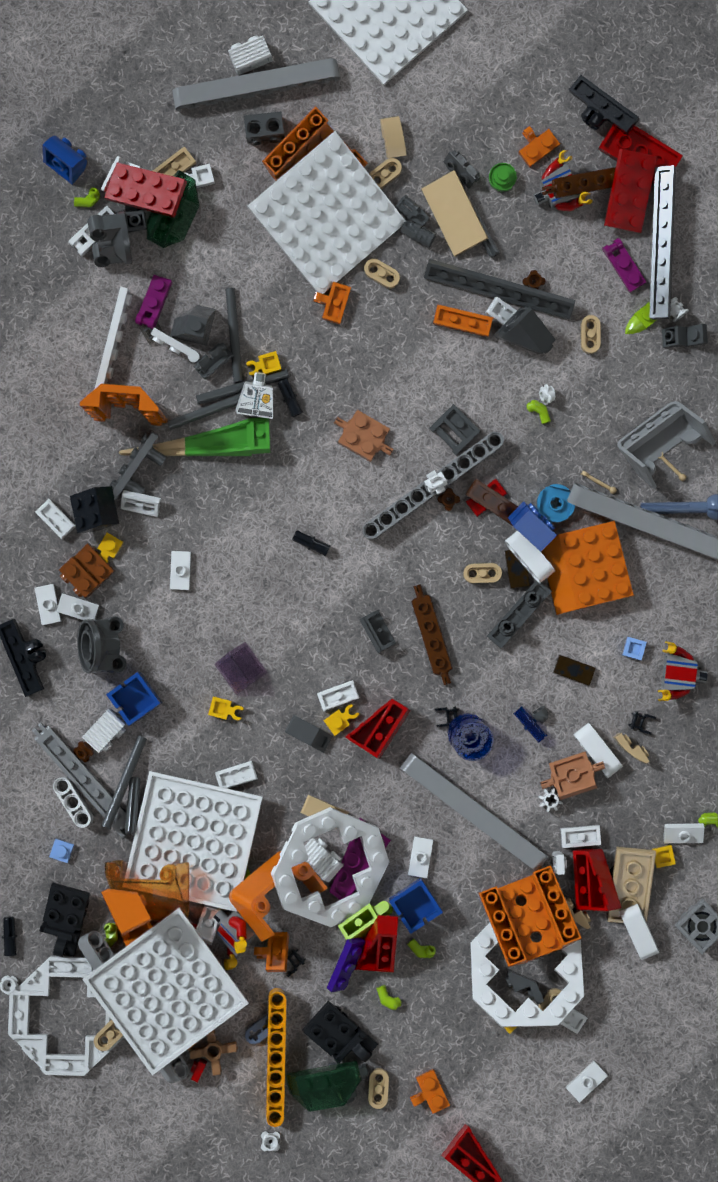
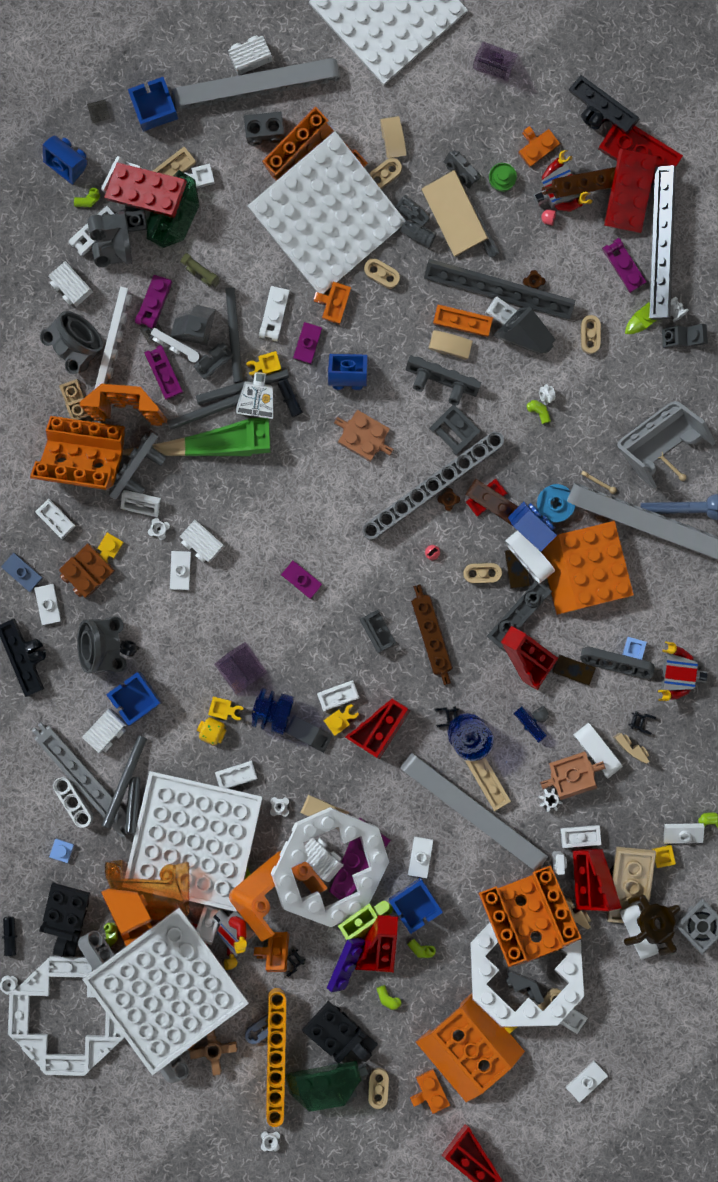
(21, 572): none -> sand blue plate
(70, 283): none -> white brick
(73, 341): none -> dark grey piece
(73, 395): none -> tan slope
(76, 607): white plate -> none
(83, 447): none -> orange slope
(83, 751): reddish brown plate -> none
(94, 509): black brick -> none
(98, 111): none -> clear smoke tile
(112, 1034): tan plate -> none
(128, 648): none -> black plate
(153, 107): none -> blue piece
(153, 530): none -> white plate
(163, 373): none -> magenta plate
(195, 268): none -> olive plate
(197, 1069): red plate -> none
(201, 541): none -> white brick
(211, 731): none -> yellow head
(272, 711): none -> clear blue wheel
(274, 312): none -> white plate
(284, 804): none -> white plate
(301, 579): none -> magenta plate
(307, 343): none -> magenta plate
(311, 543): black axle -> none
(347, 371): none -> blue brick
(435, 482): white gear -> none
(435, 555): none -> coral hinge
(450, 344): none -> tan slope
(450, 378): none -> dark grey plate
(481, 1041): none -> orange slope
(488, 783): none -> tan plate
(494, 61): none -> clear purple slope
(528, 657): none -> red wedge
(547, 217): none -> coral hinge
(637, 667): none -> dark grey beam
(647, 925): none -> dark brown plate

